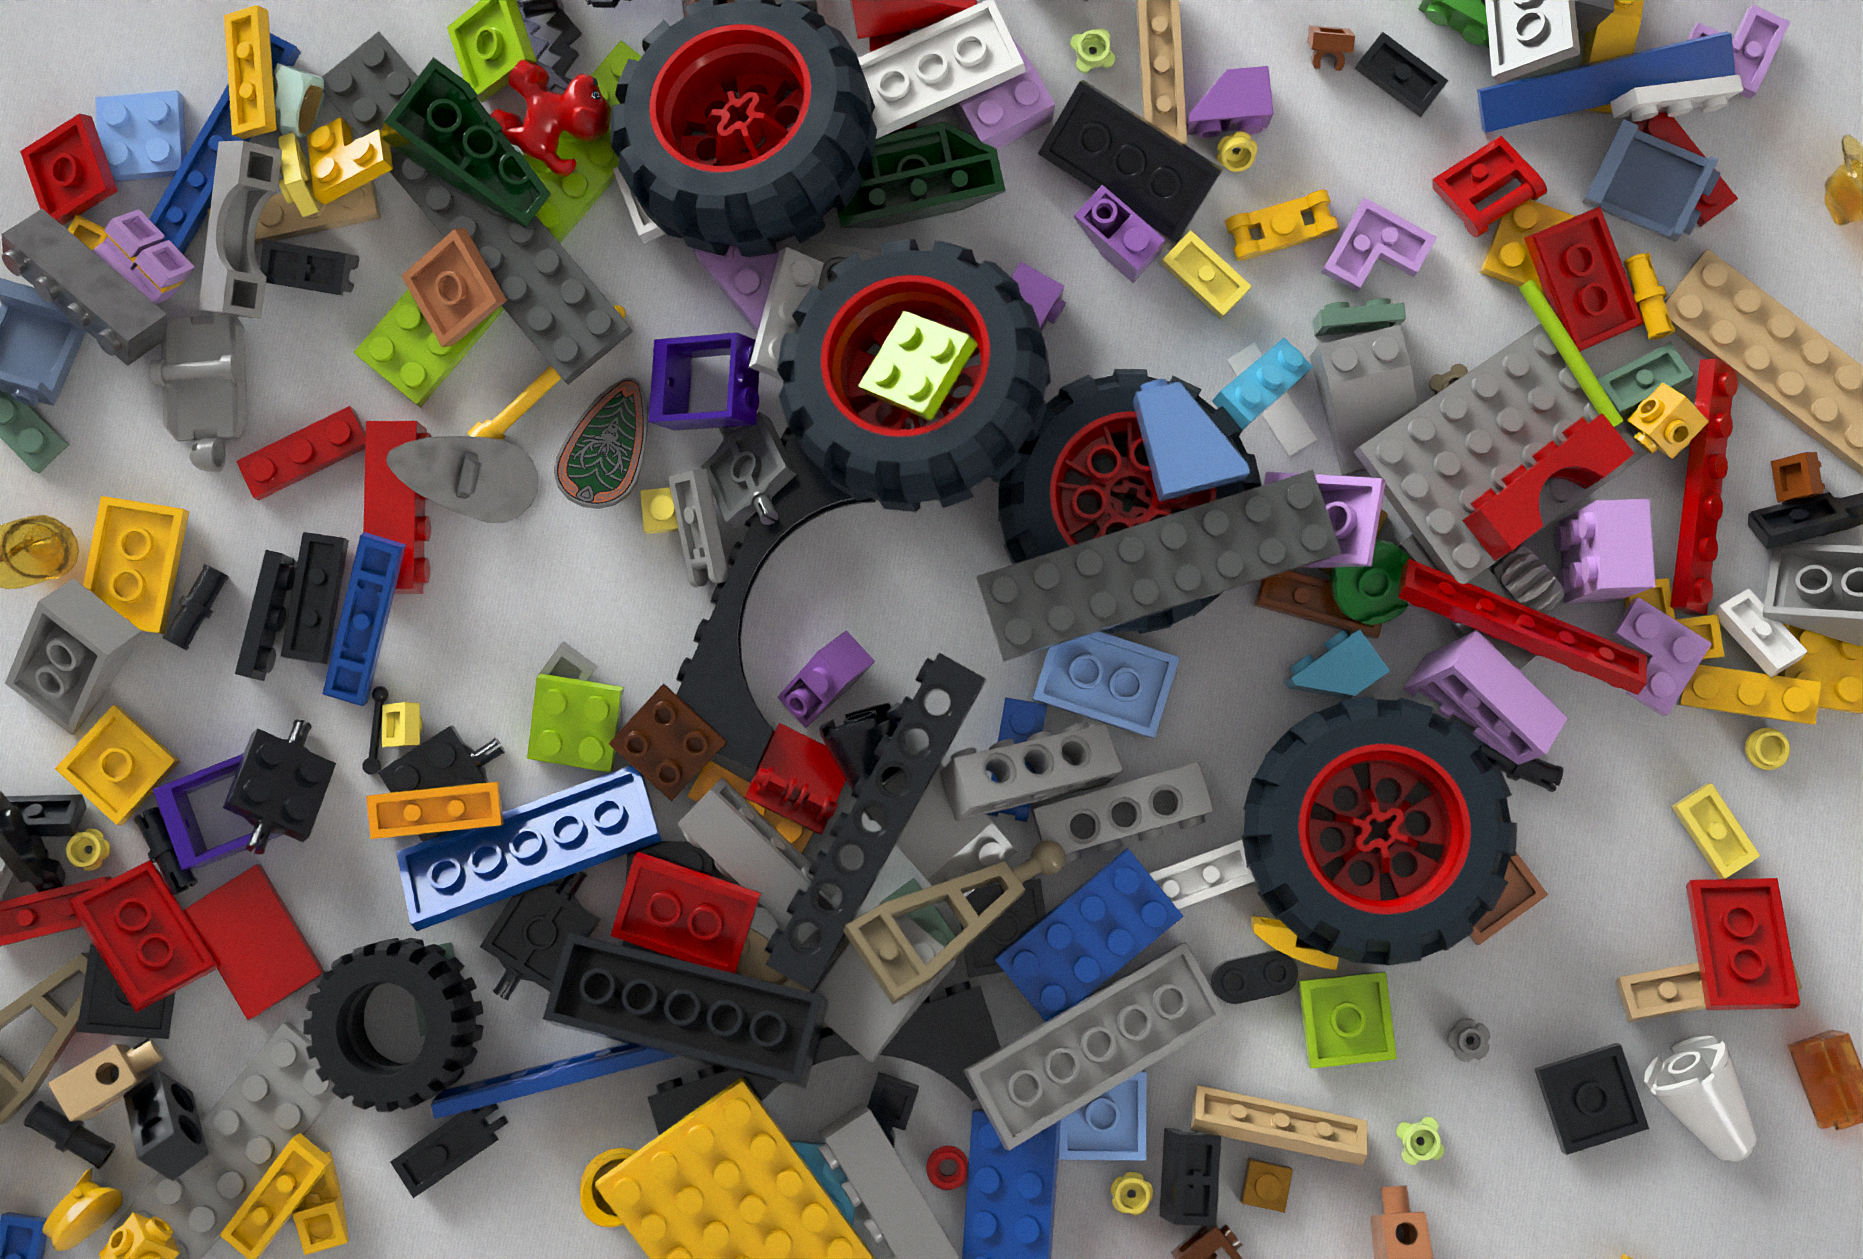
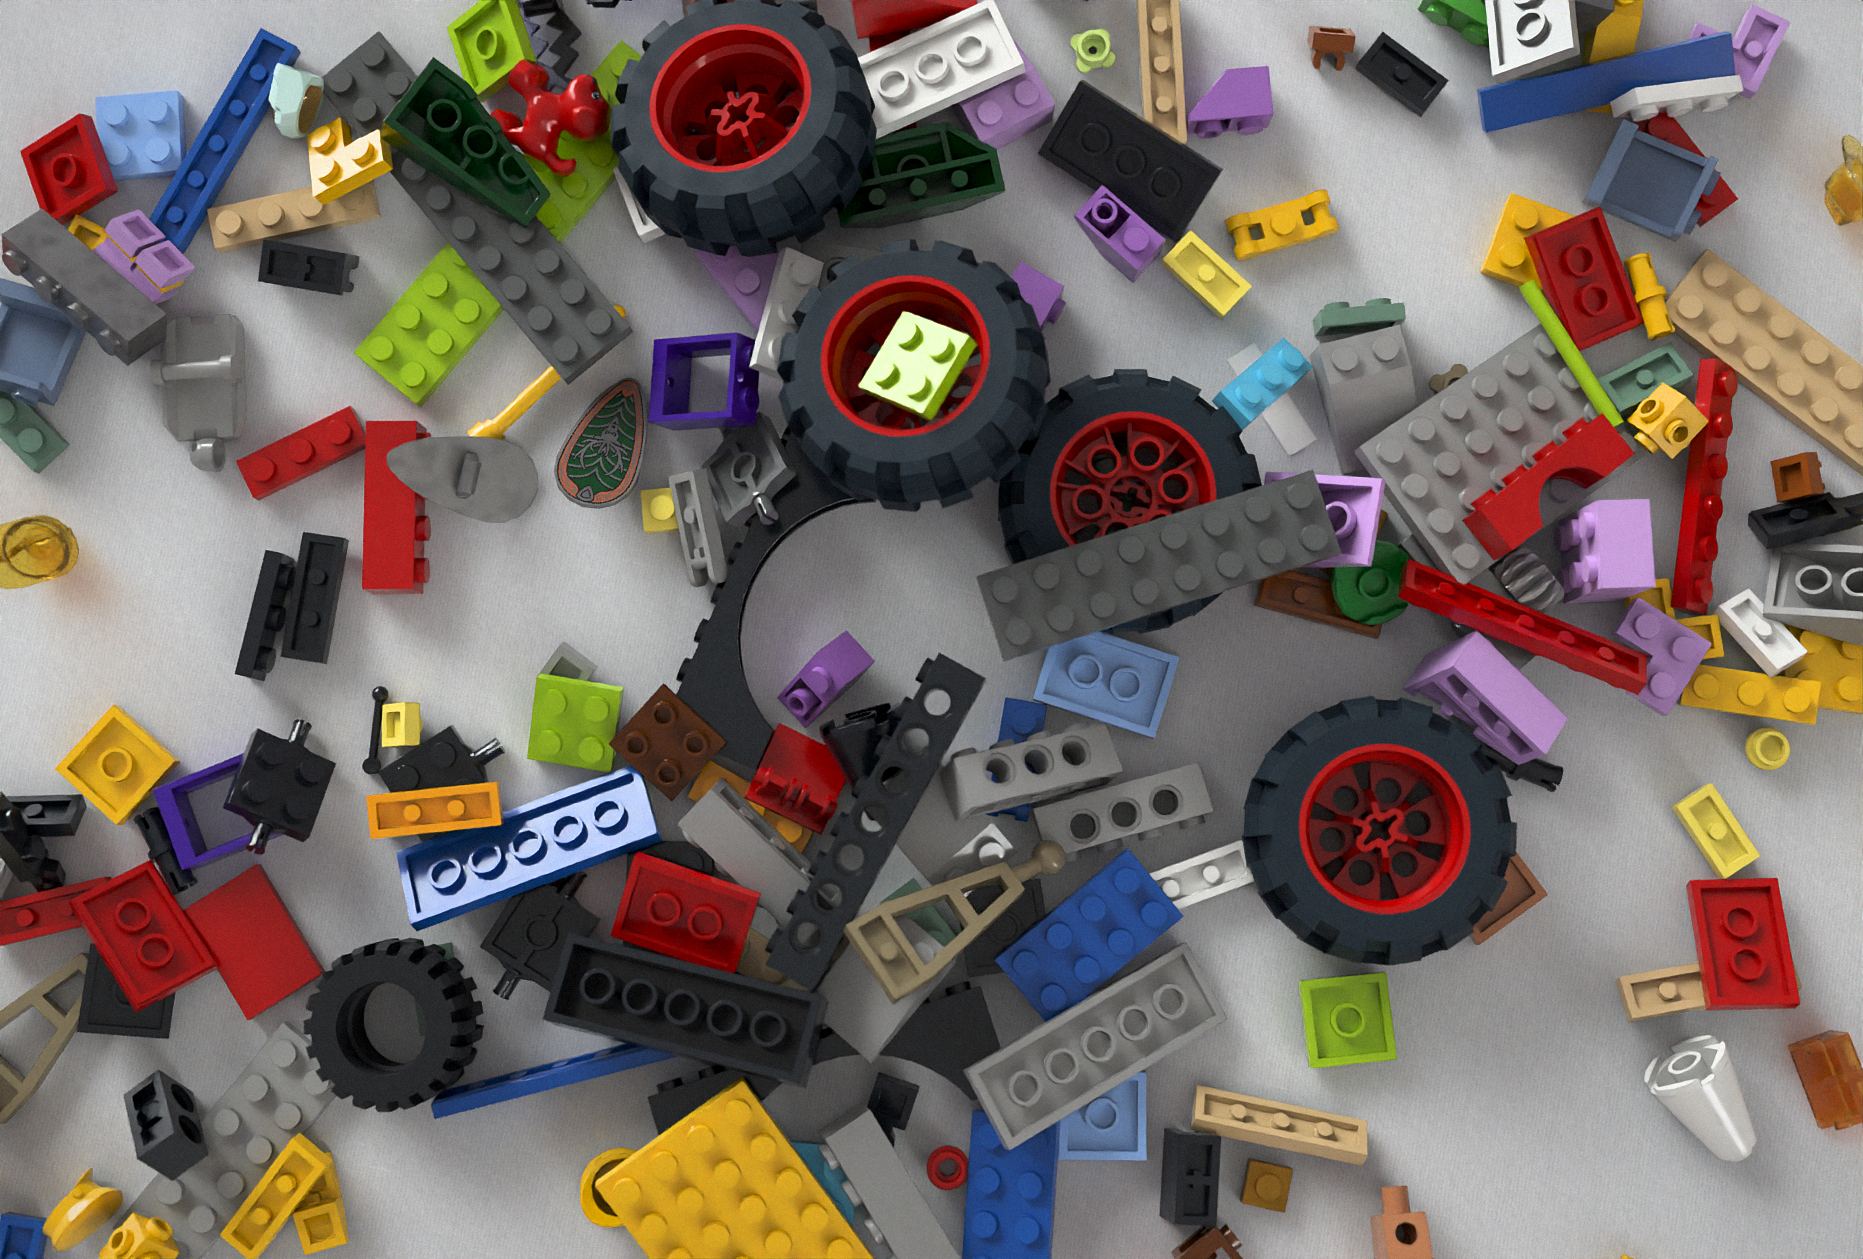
(69, 1134): black pin -> none
(71, 654): light grey slope -> none
(77, 852): light yellow plate -> none
(90, 1086): tan torso -> none
(136, 559): yellow plate -> none
(195, 607): black pin -> none
(242, 185): light grey arch -> none
(250, 72): yellow plate -> none
(296, 175): light yellow plate -> none
(364, 619): blue plate -> none
(447, 1149): black hinge -> none
(453, 287): nougat plate -> none
(1136, 1204): light yellow plate -> none
(1183, 442): medium blue slope -> none
(1240, 159): light yellow plate -> none
(1255, 977): black plate -> none
(1284, 940): yellow slope -> none
(1342, 670): medium azure slope -> none
(1374, 235): lavender plate -> none
(1429, 1149): yellowish green plate -> none
(1457, 1040): light grey plate -> none
(1481, 176): red plate -> none
(1591, 1098): black plate -> none

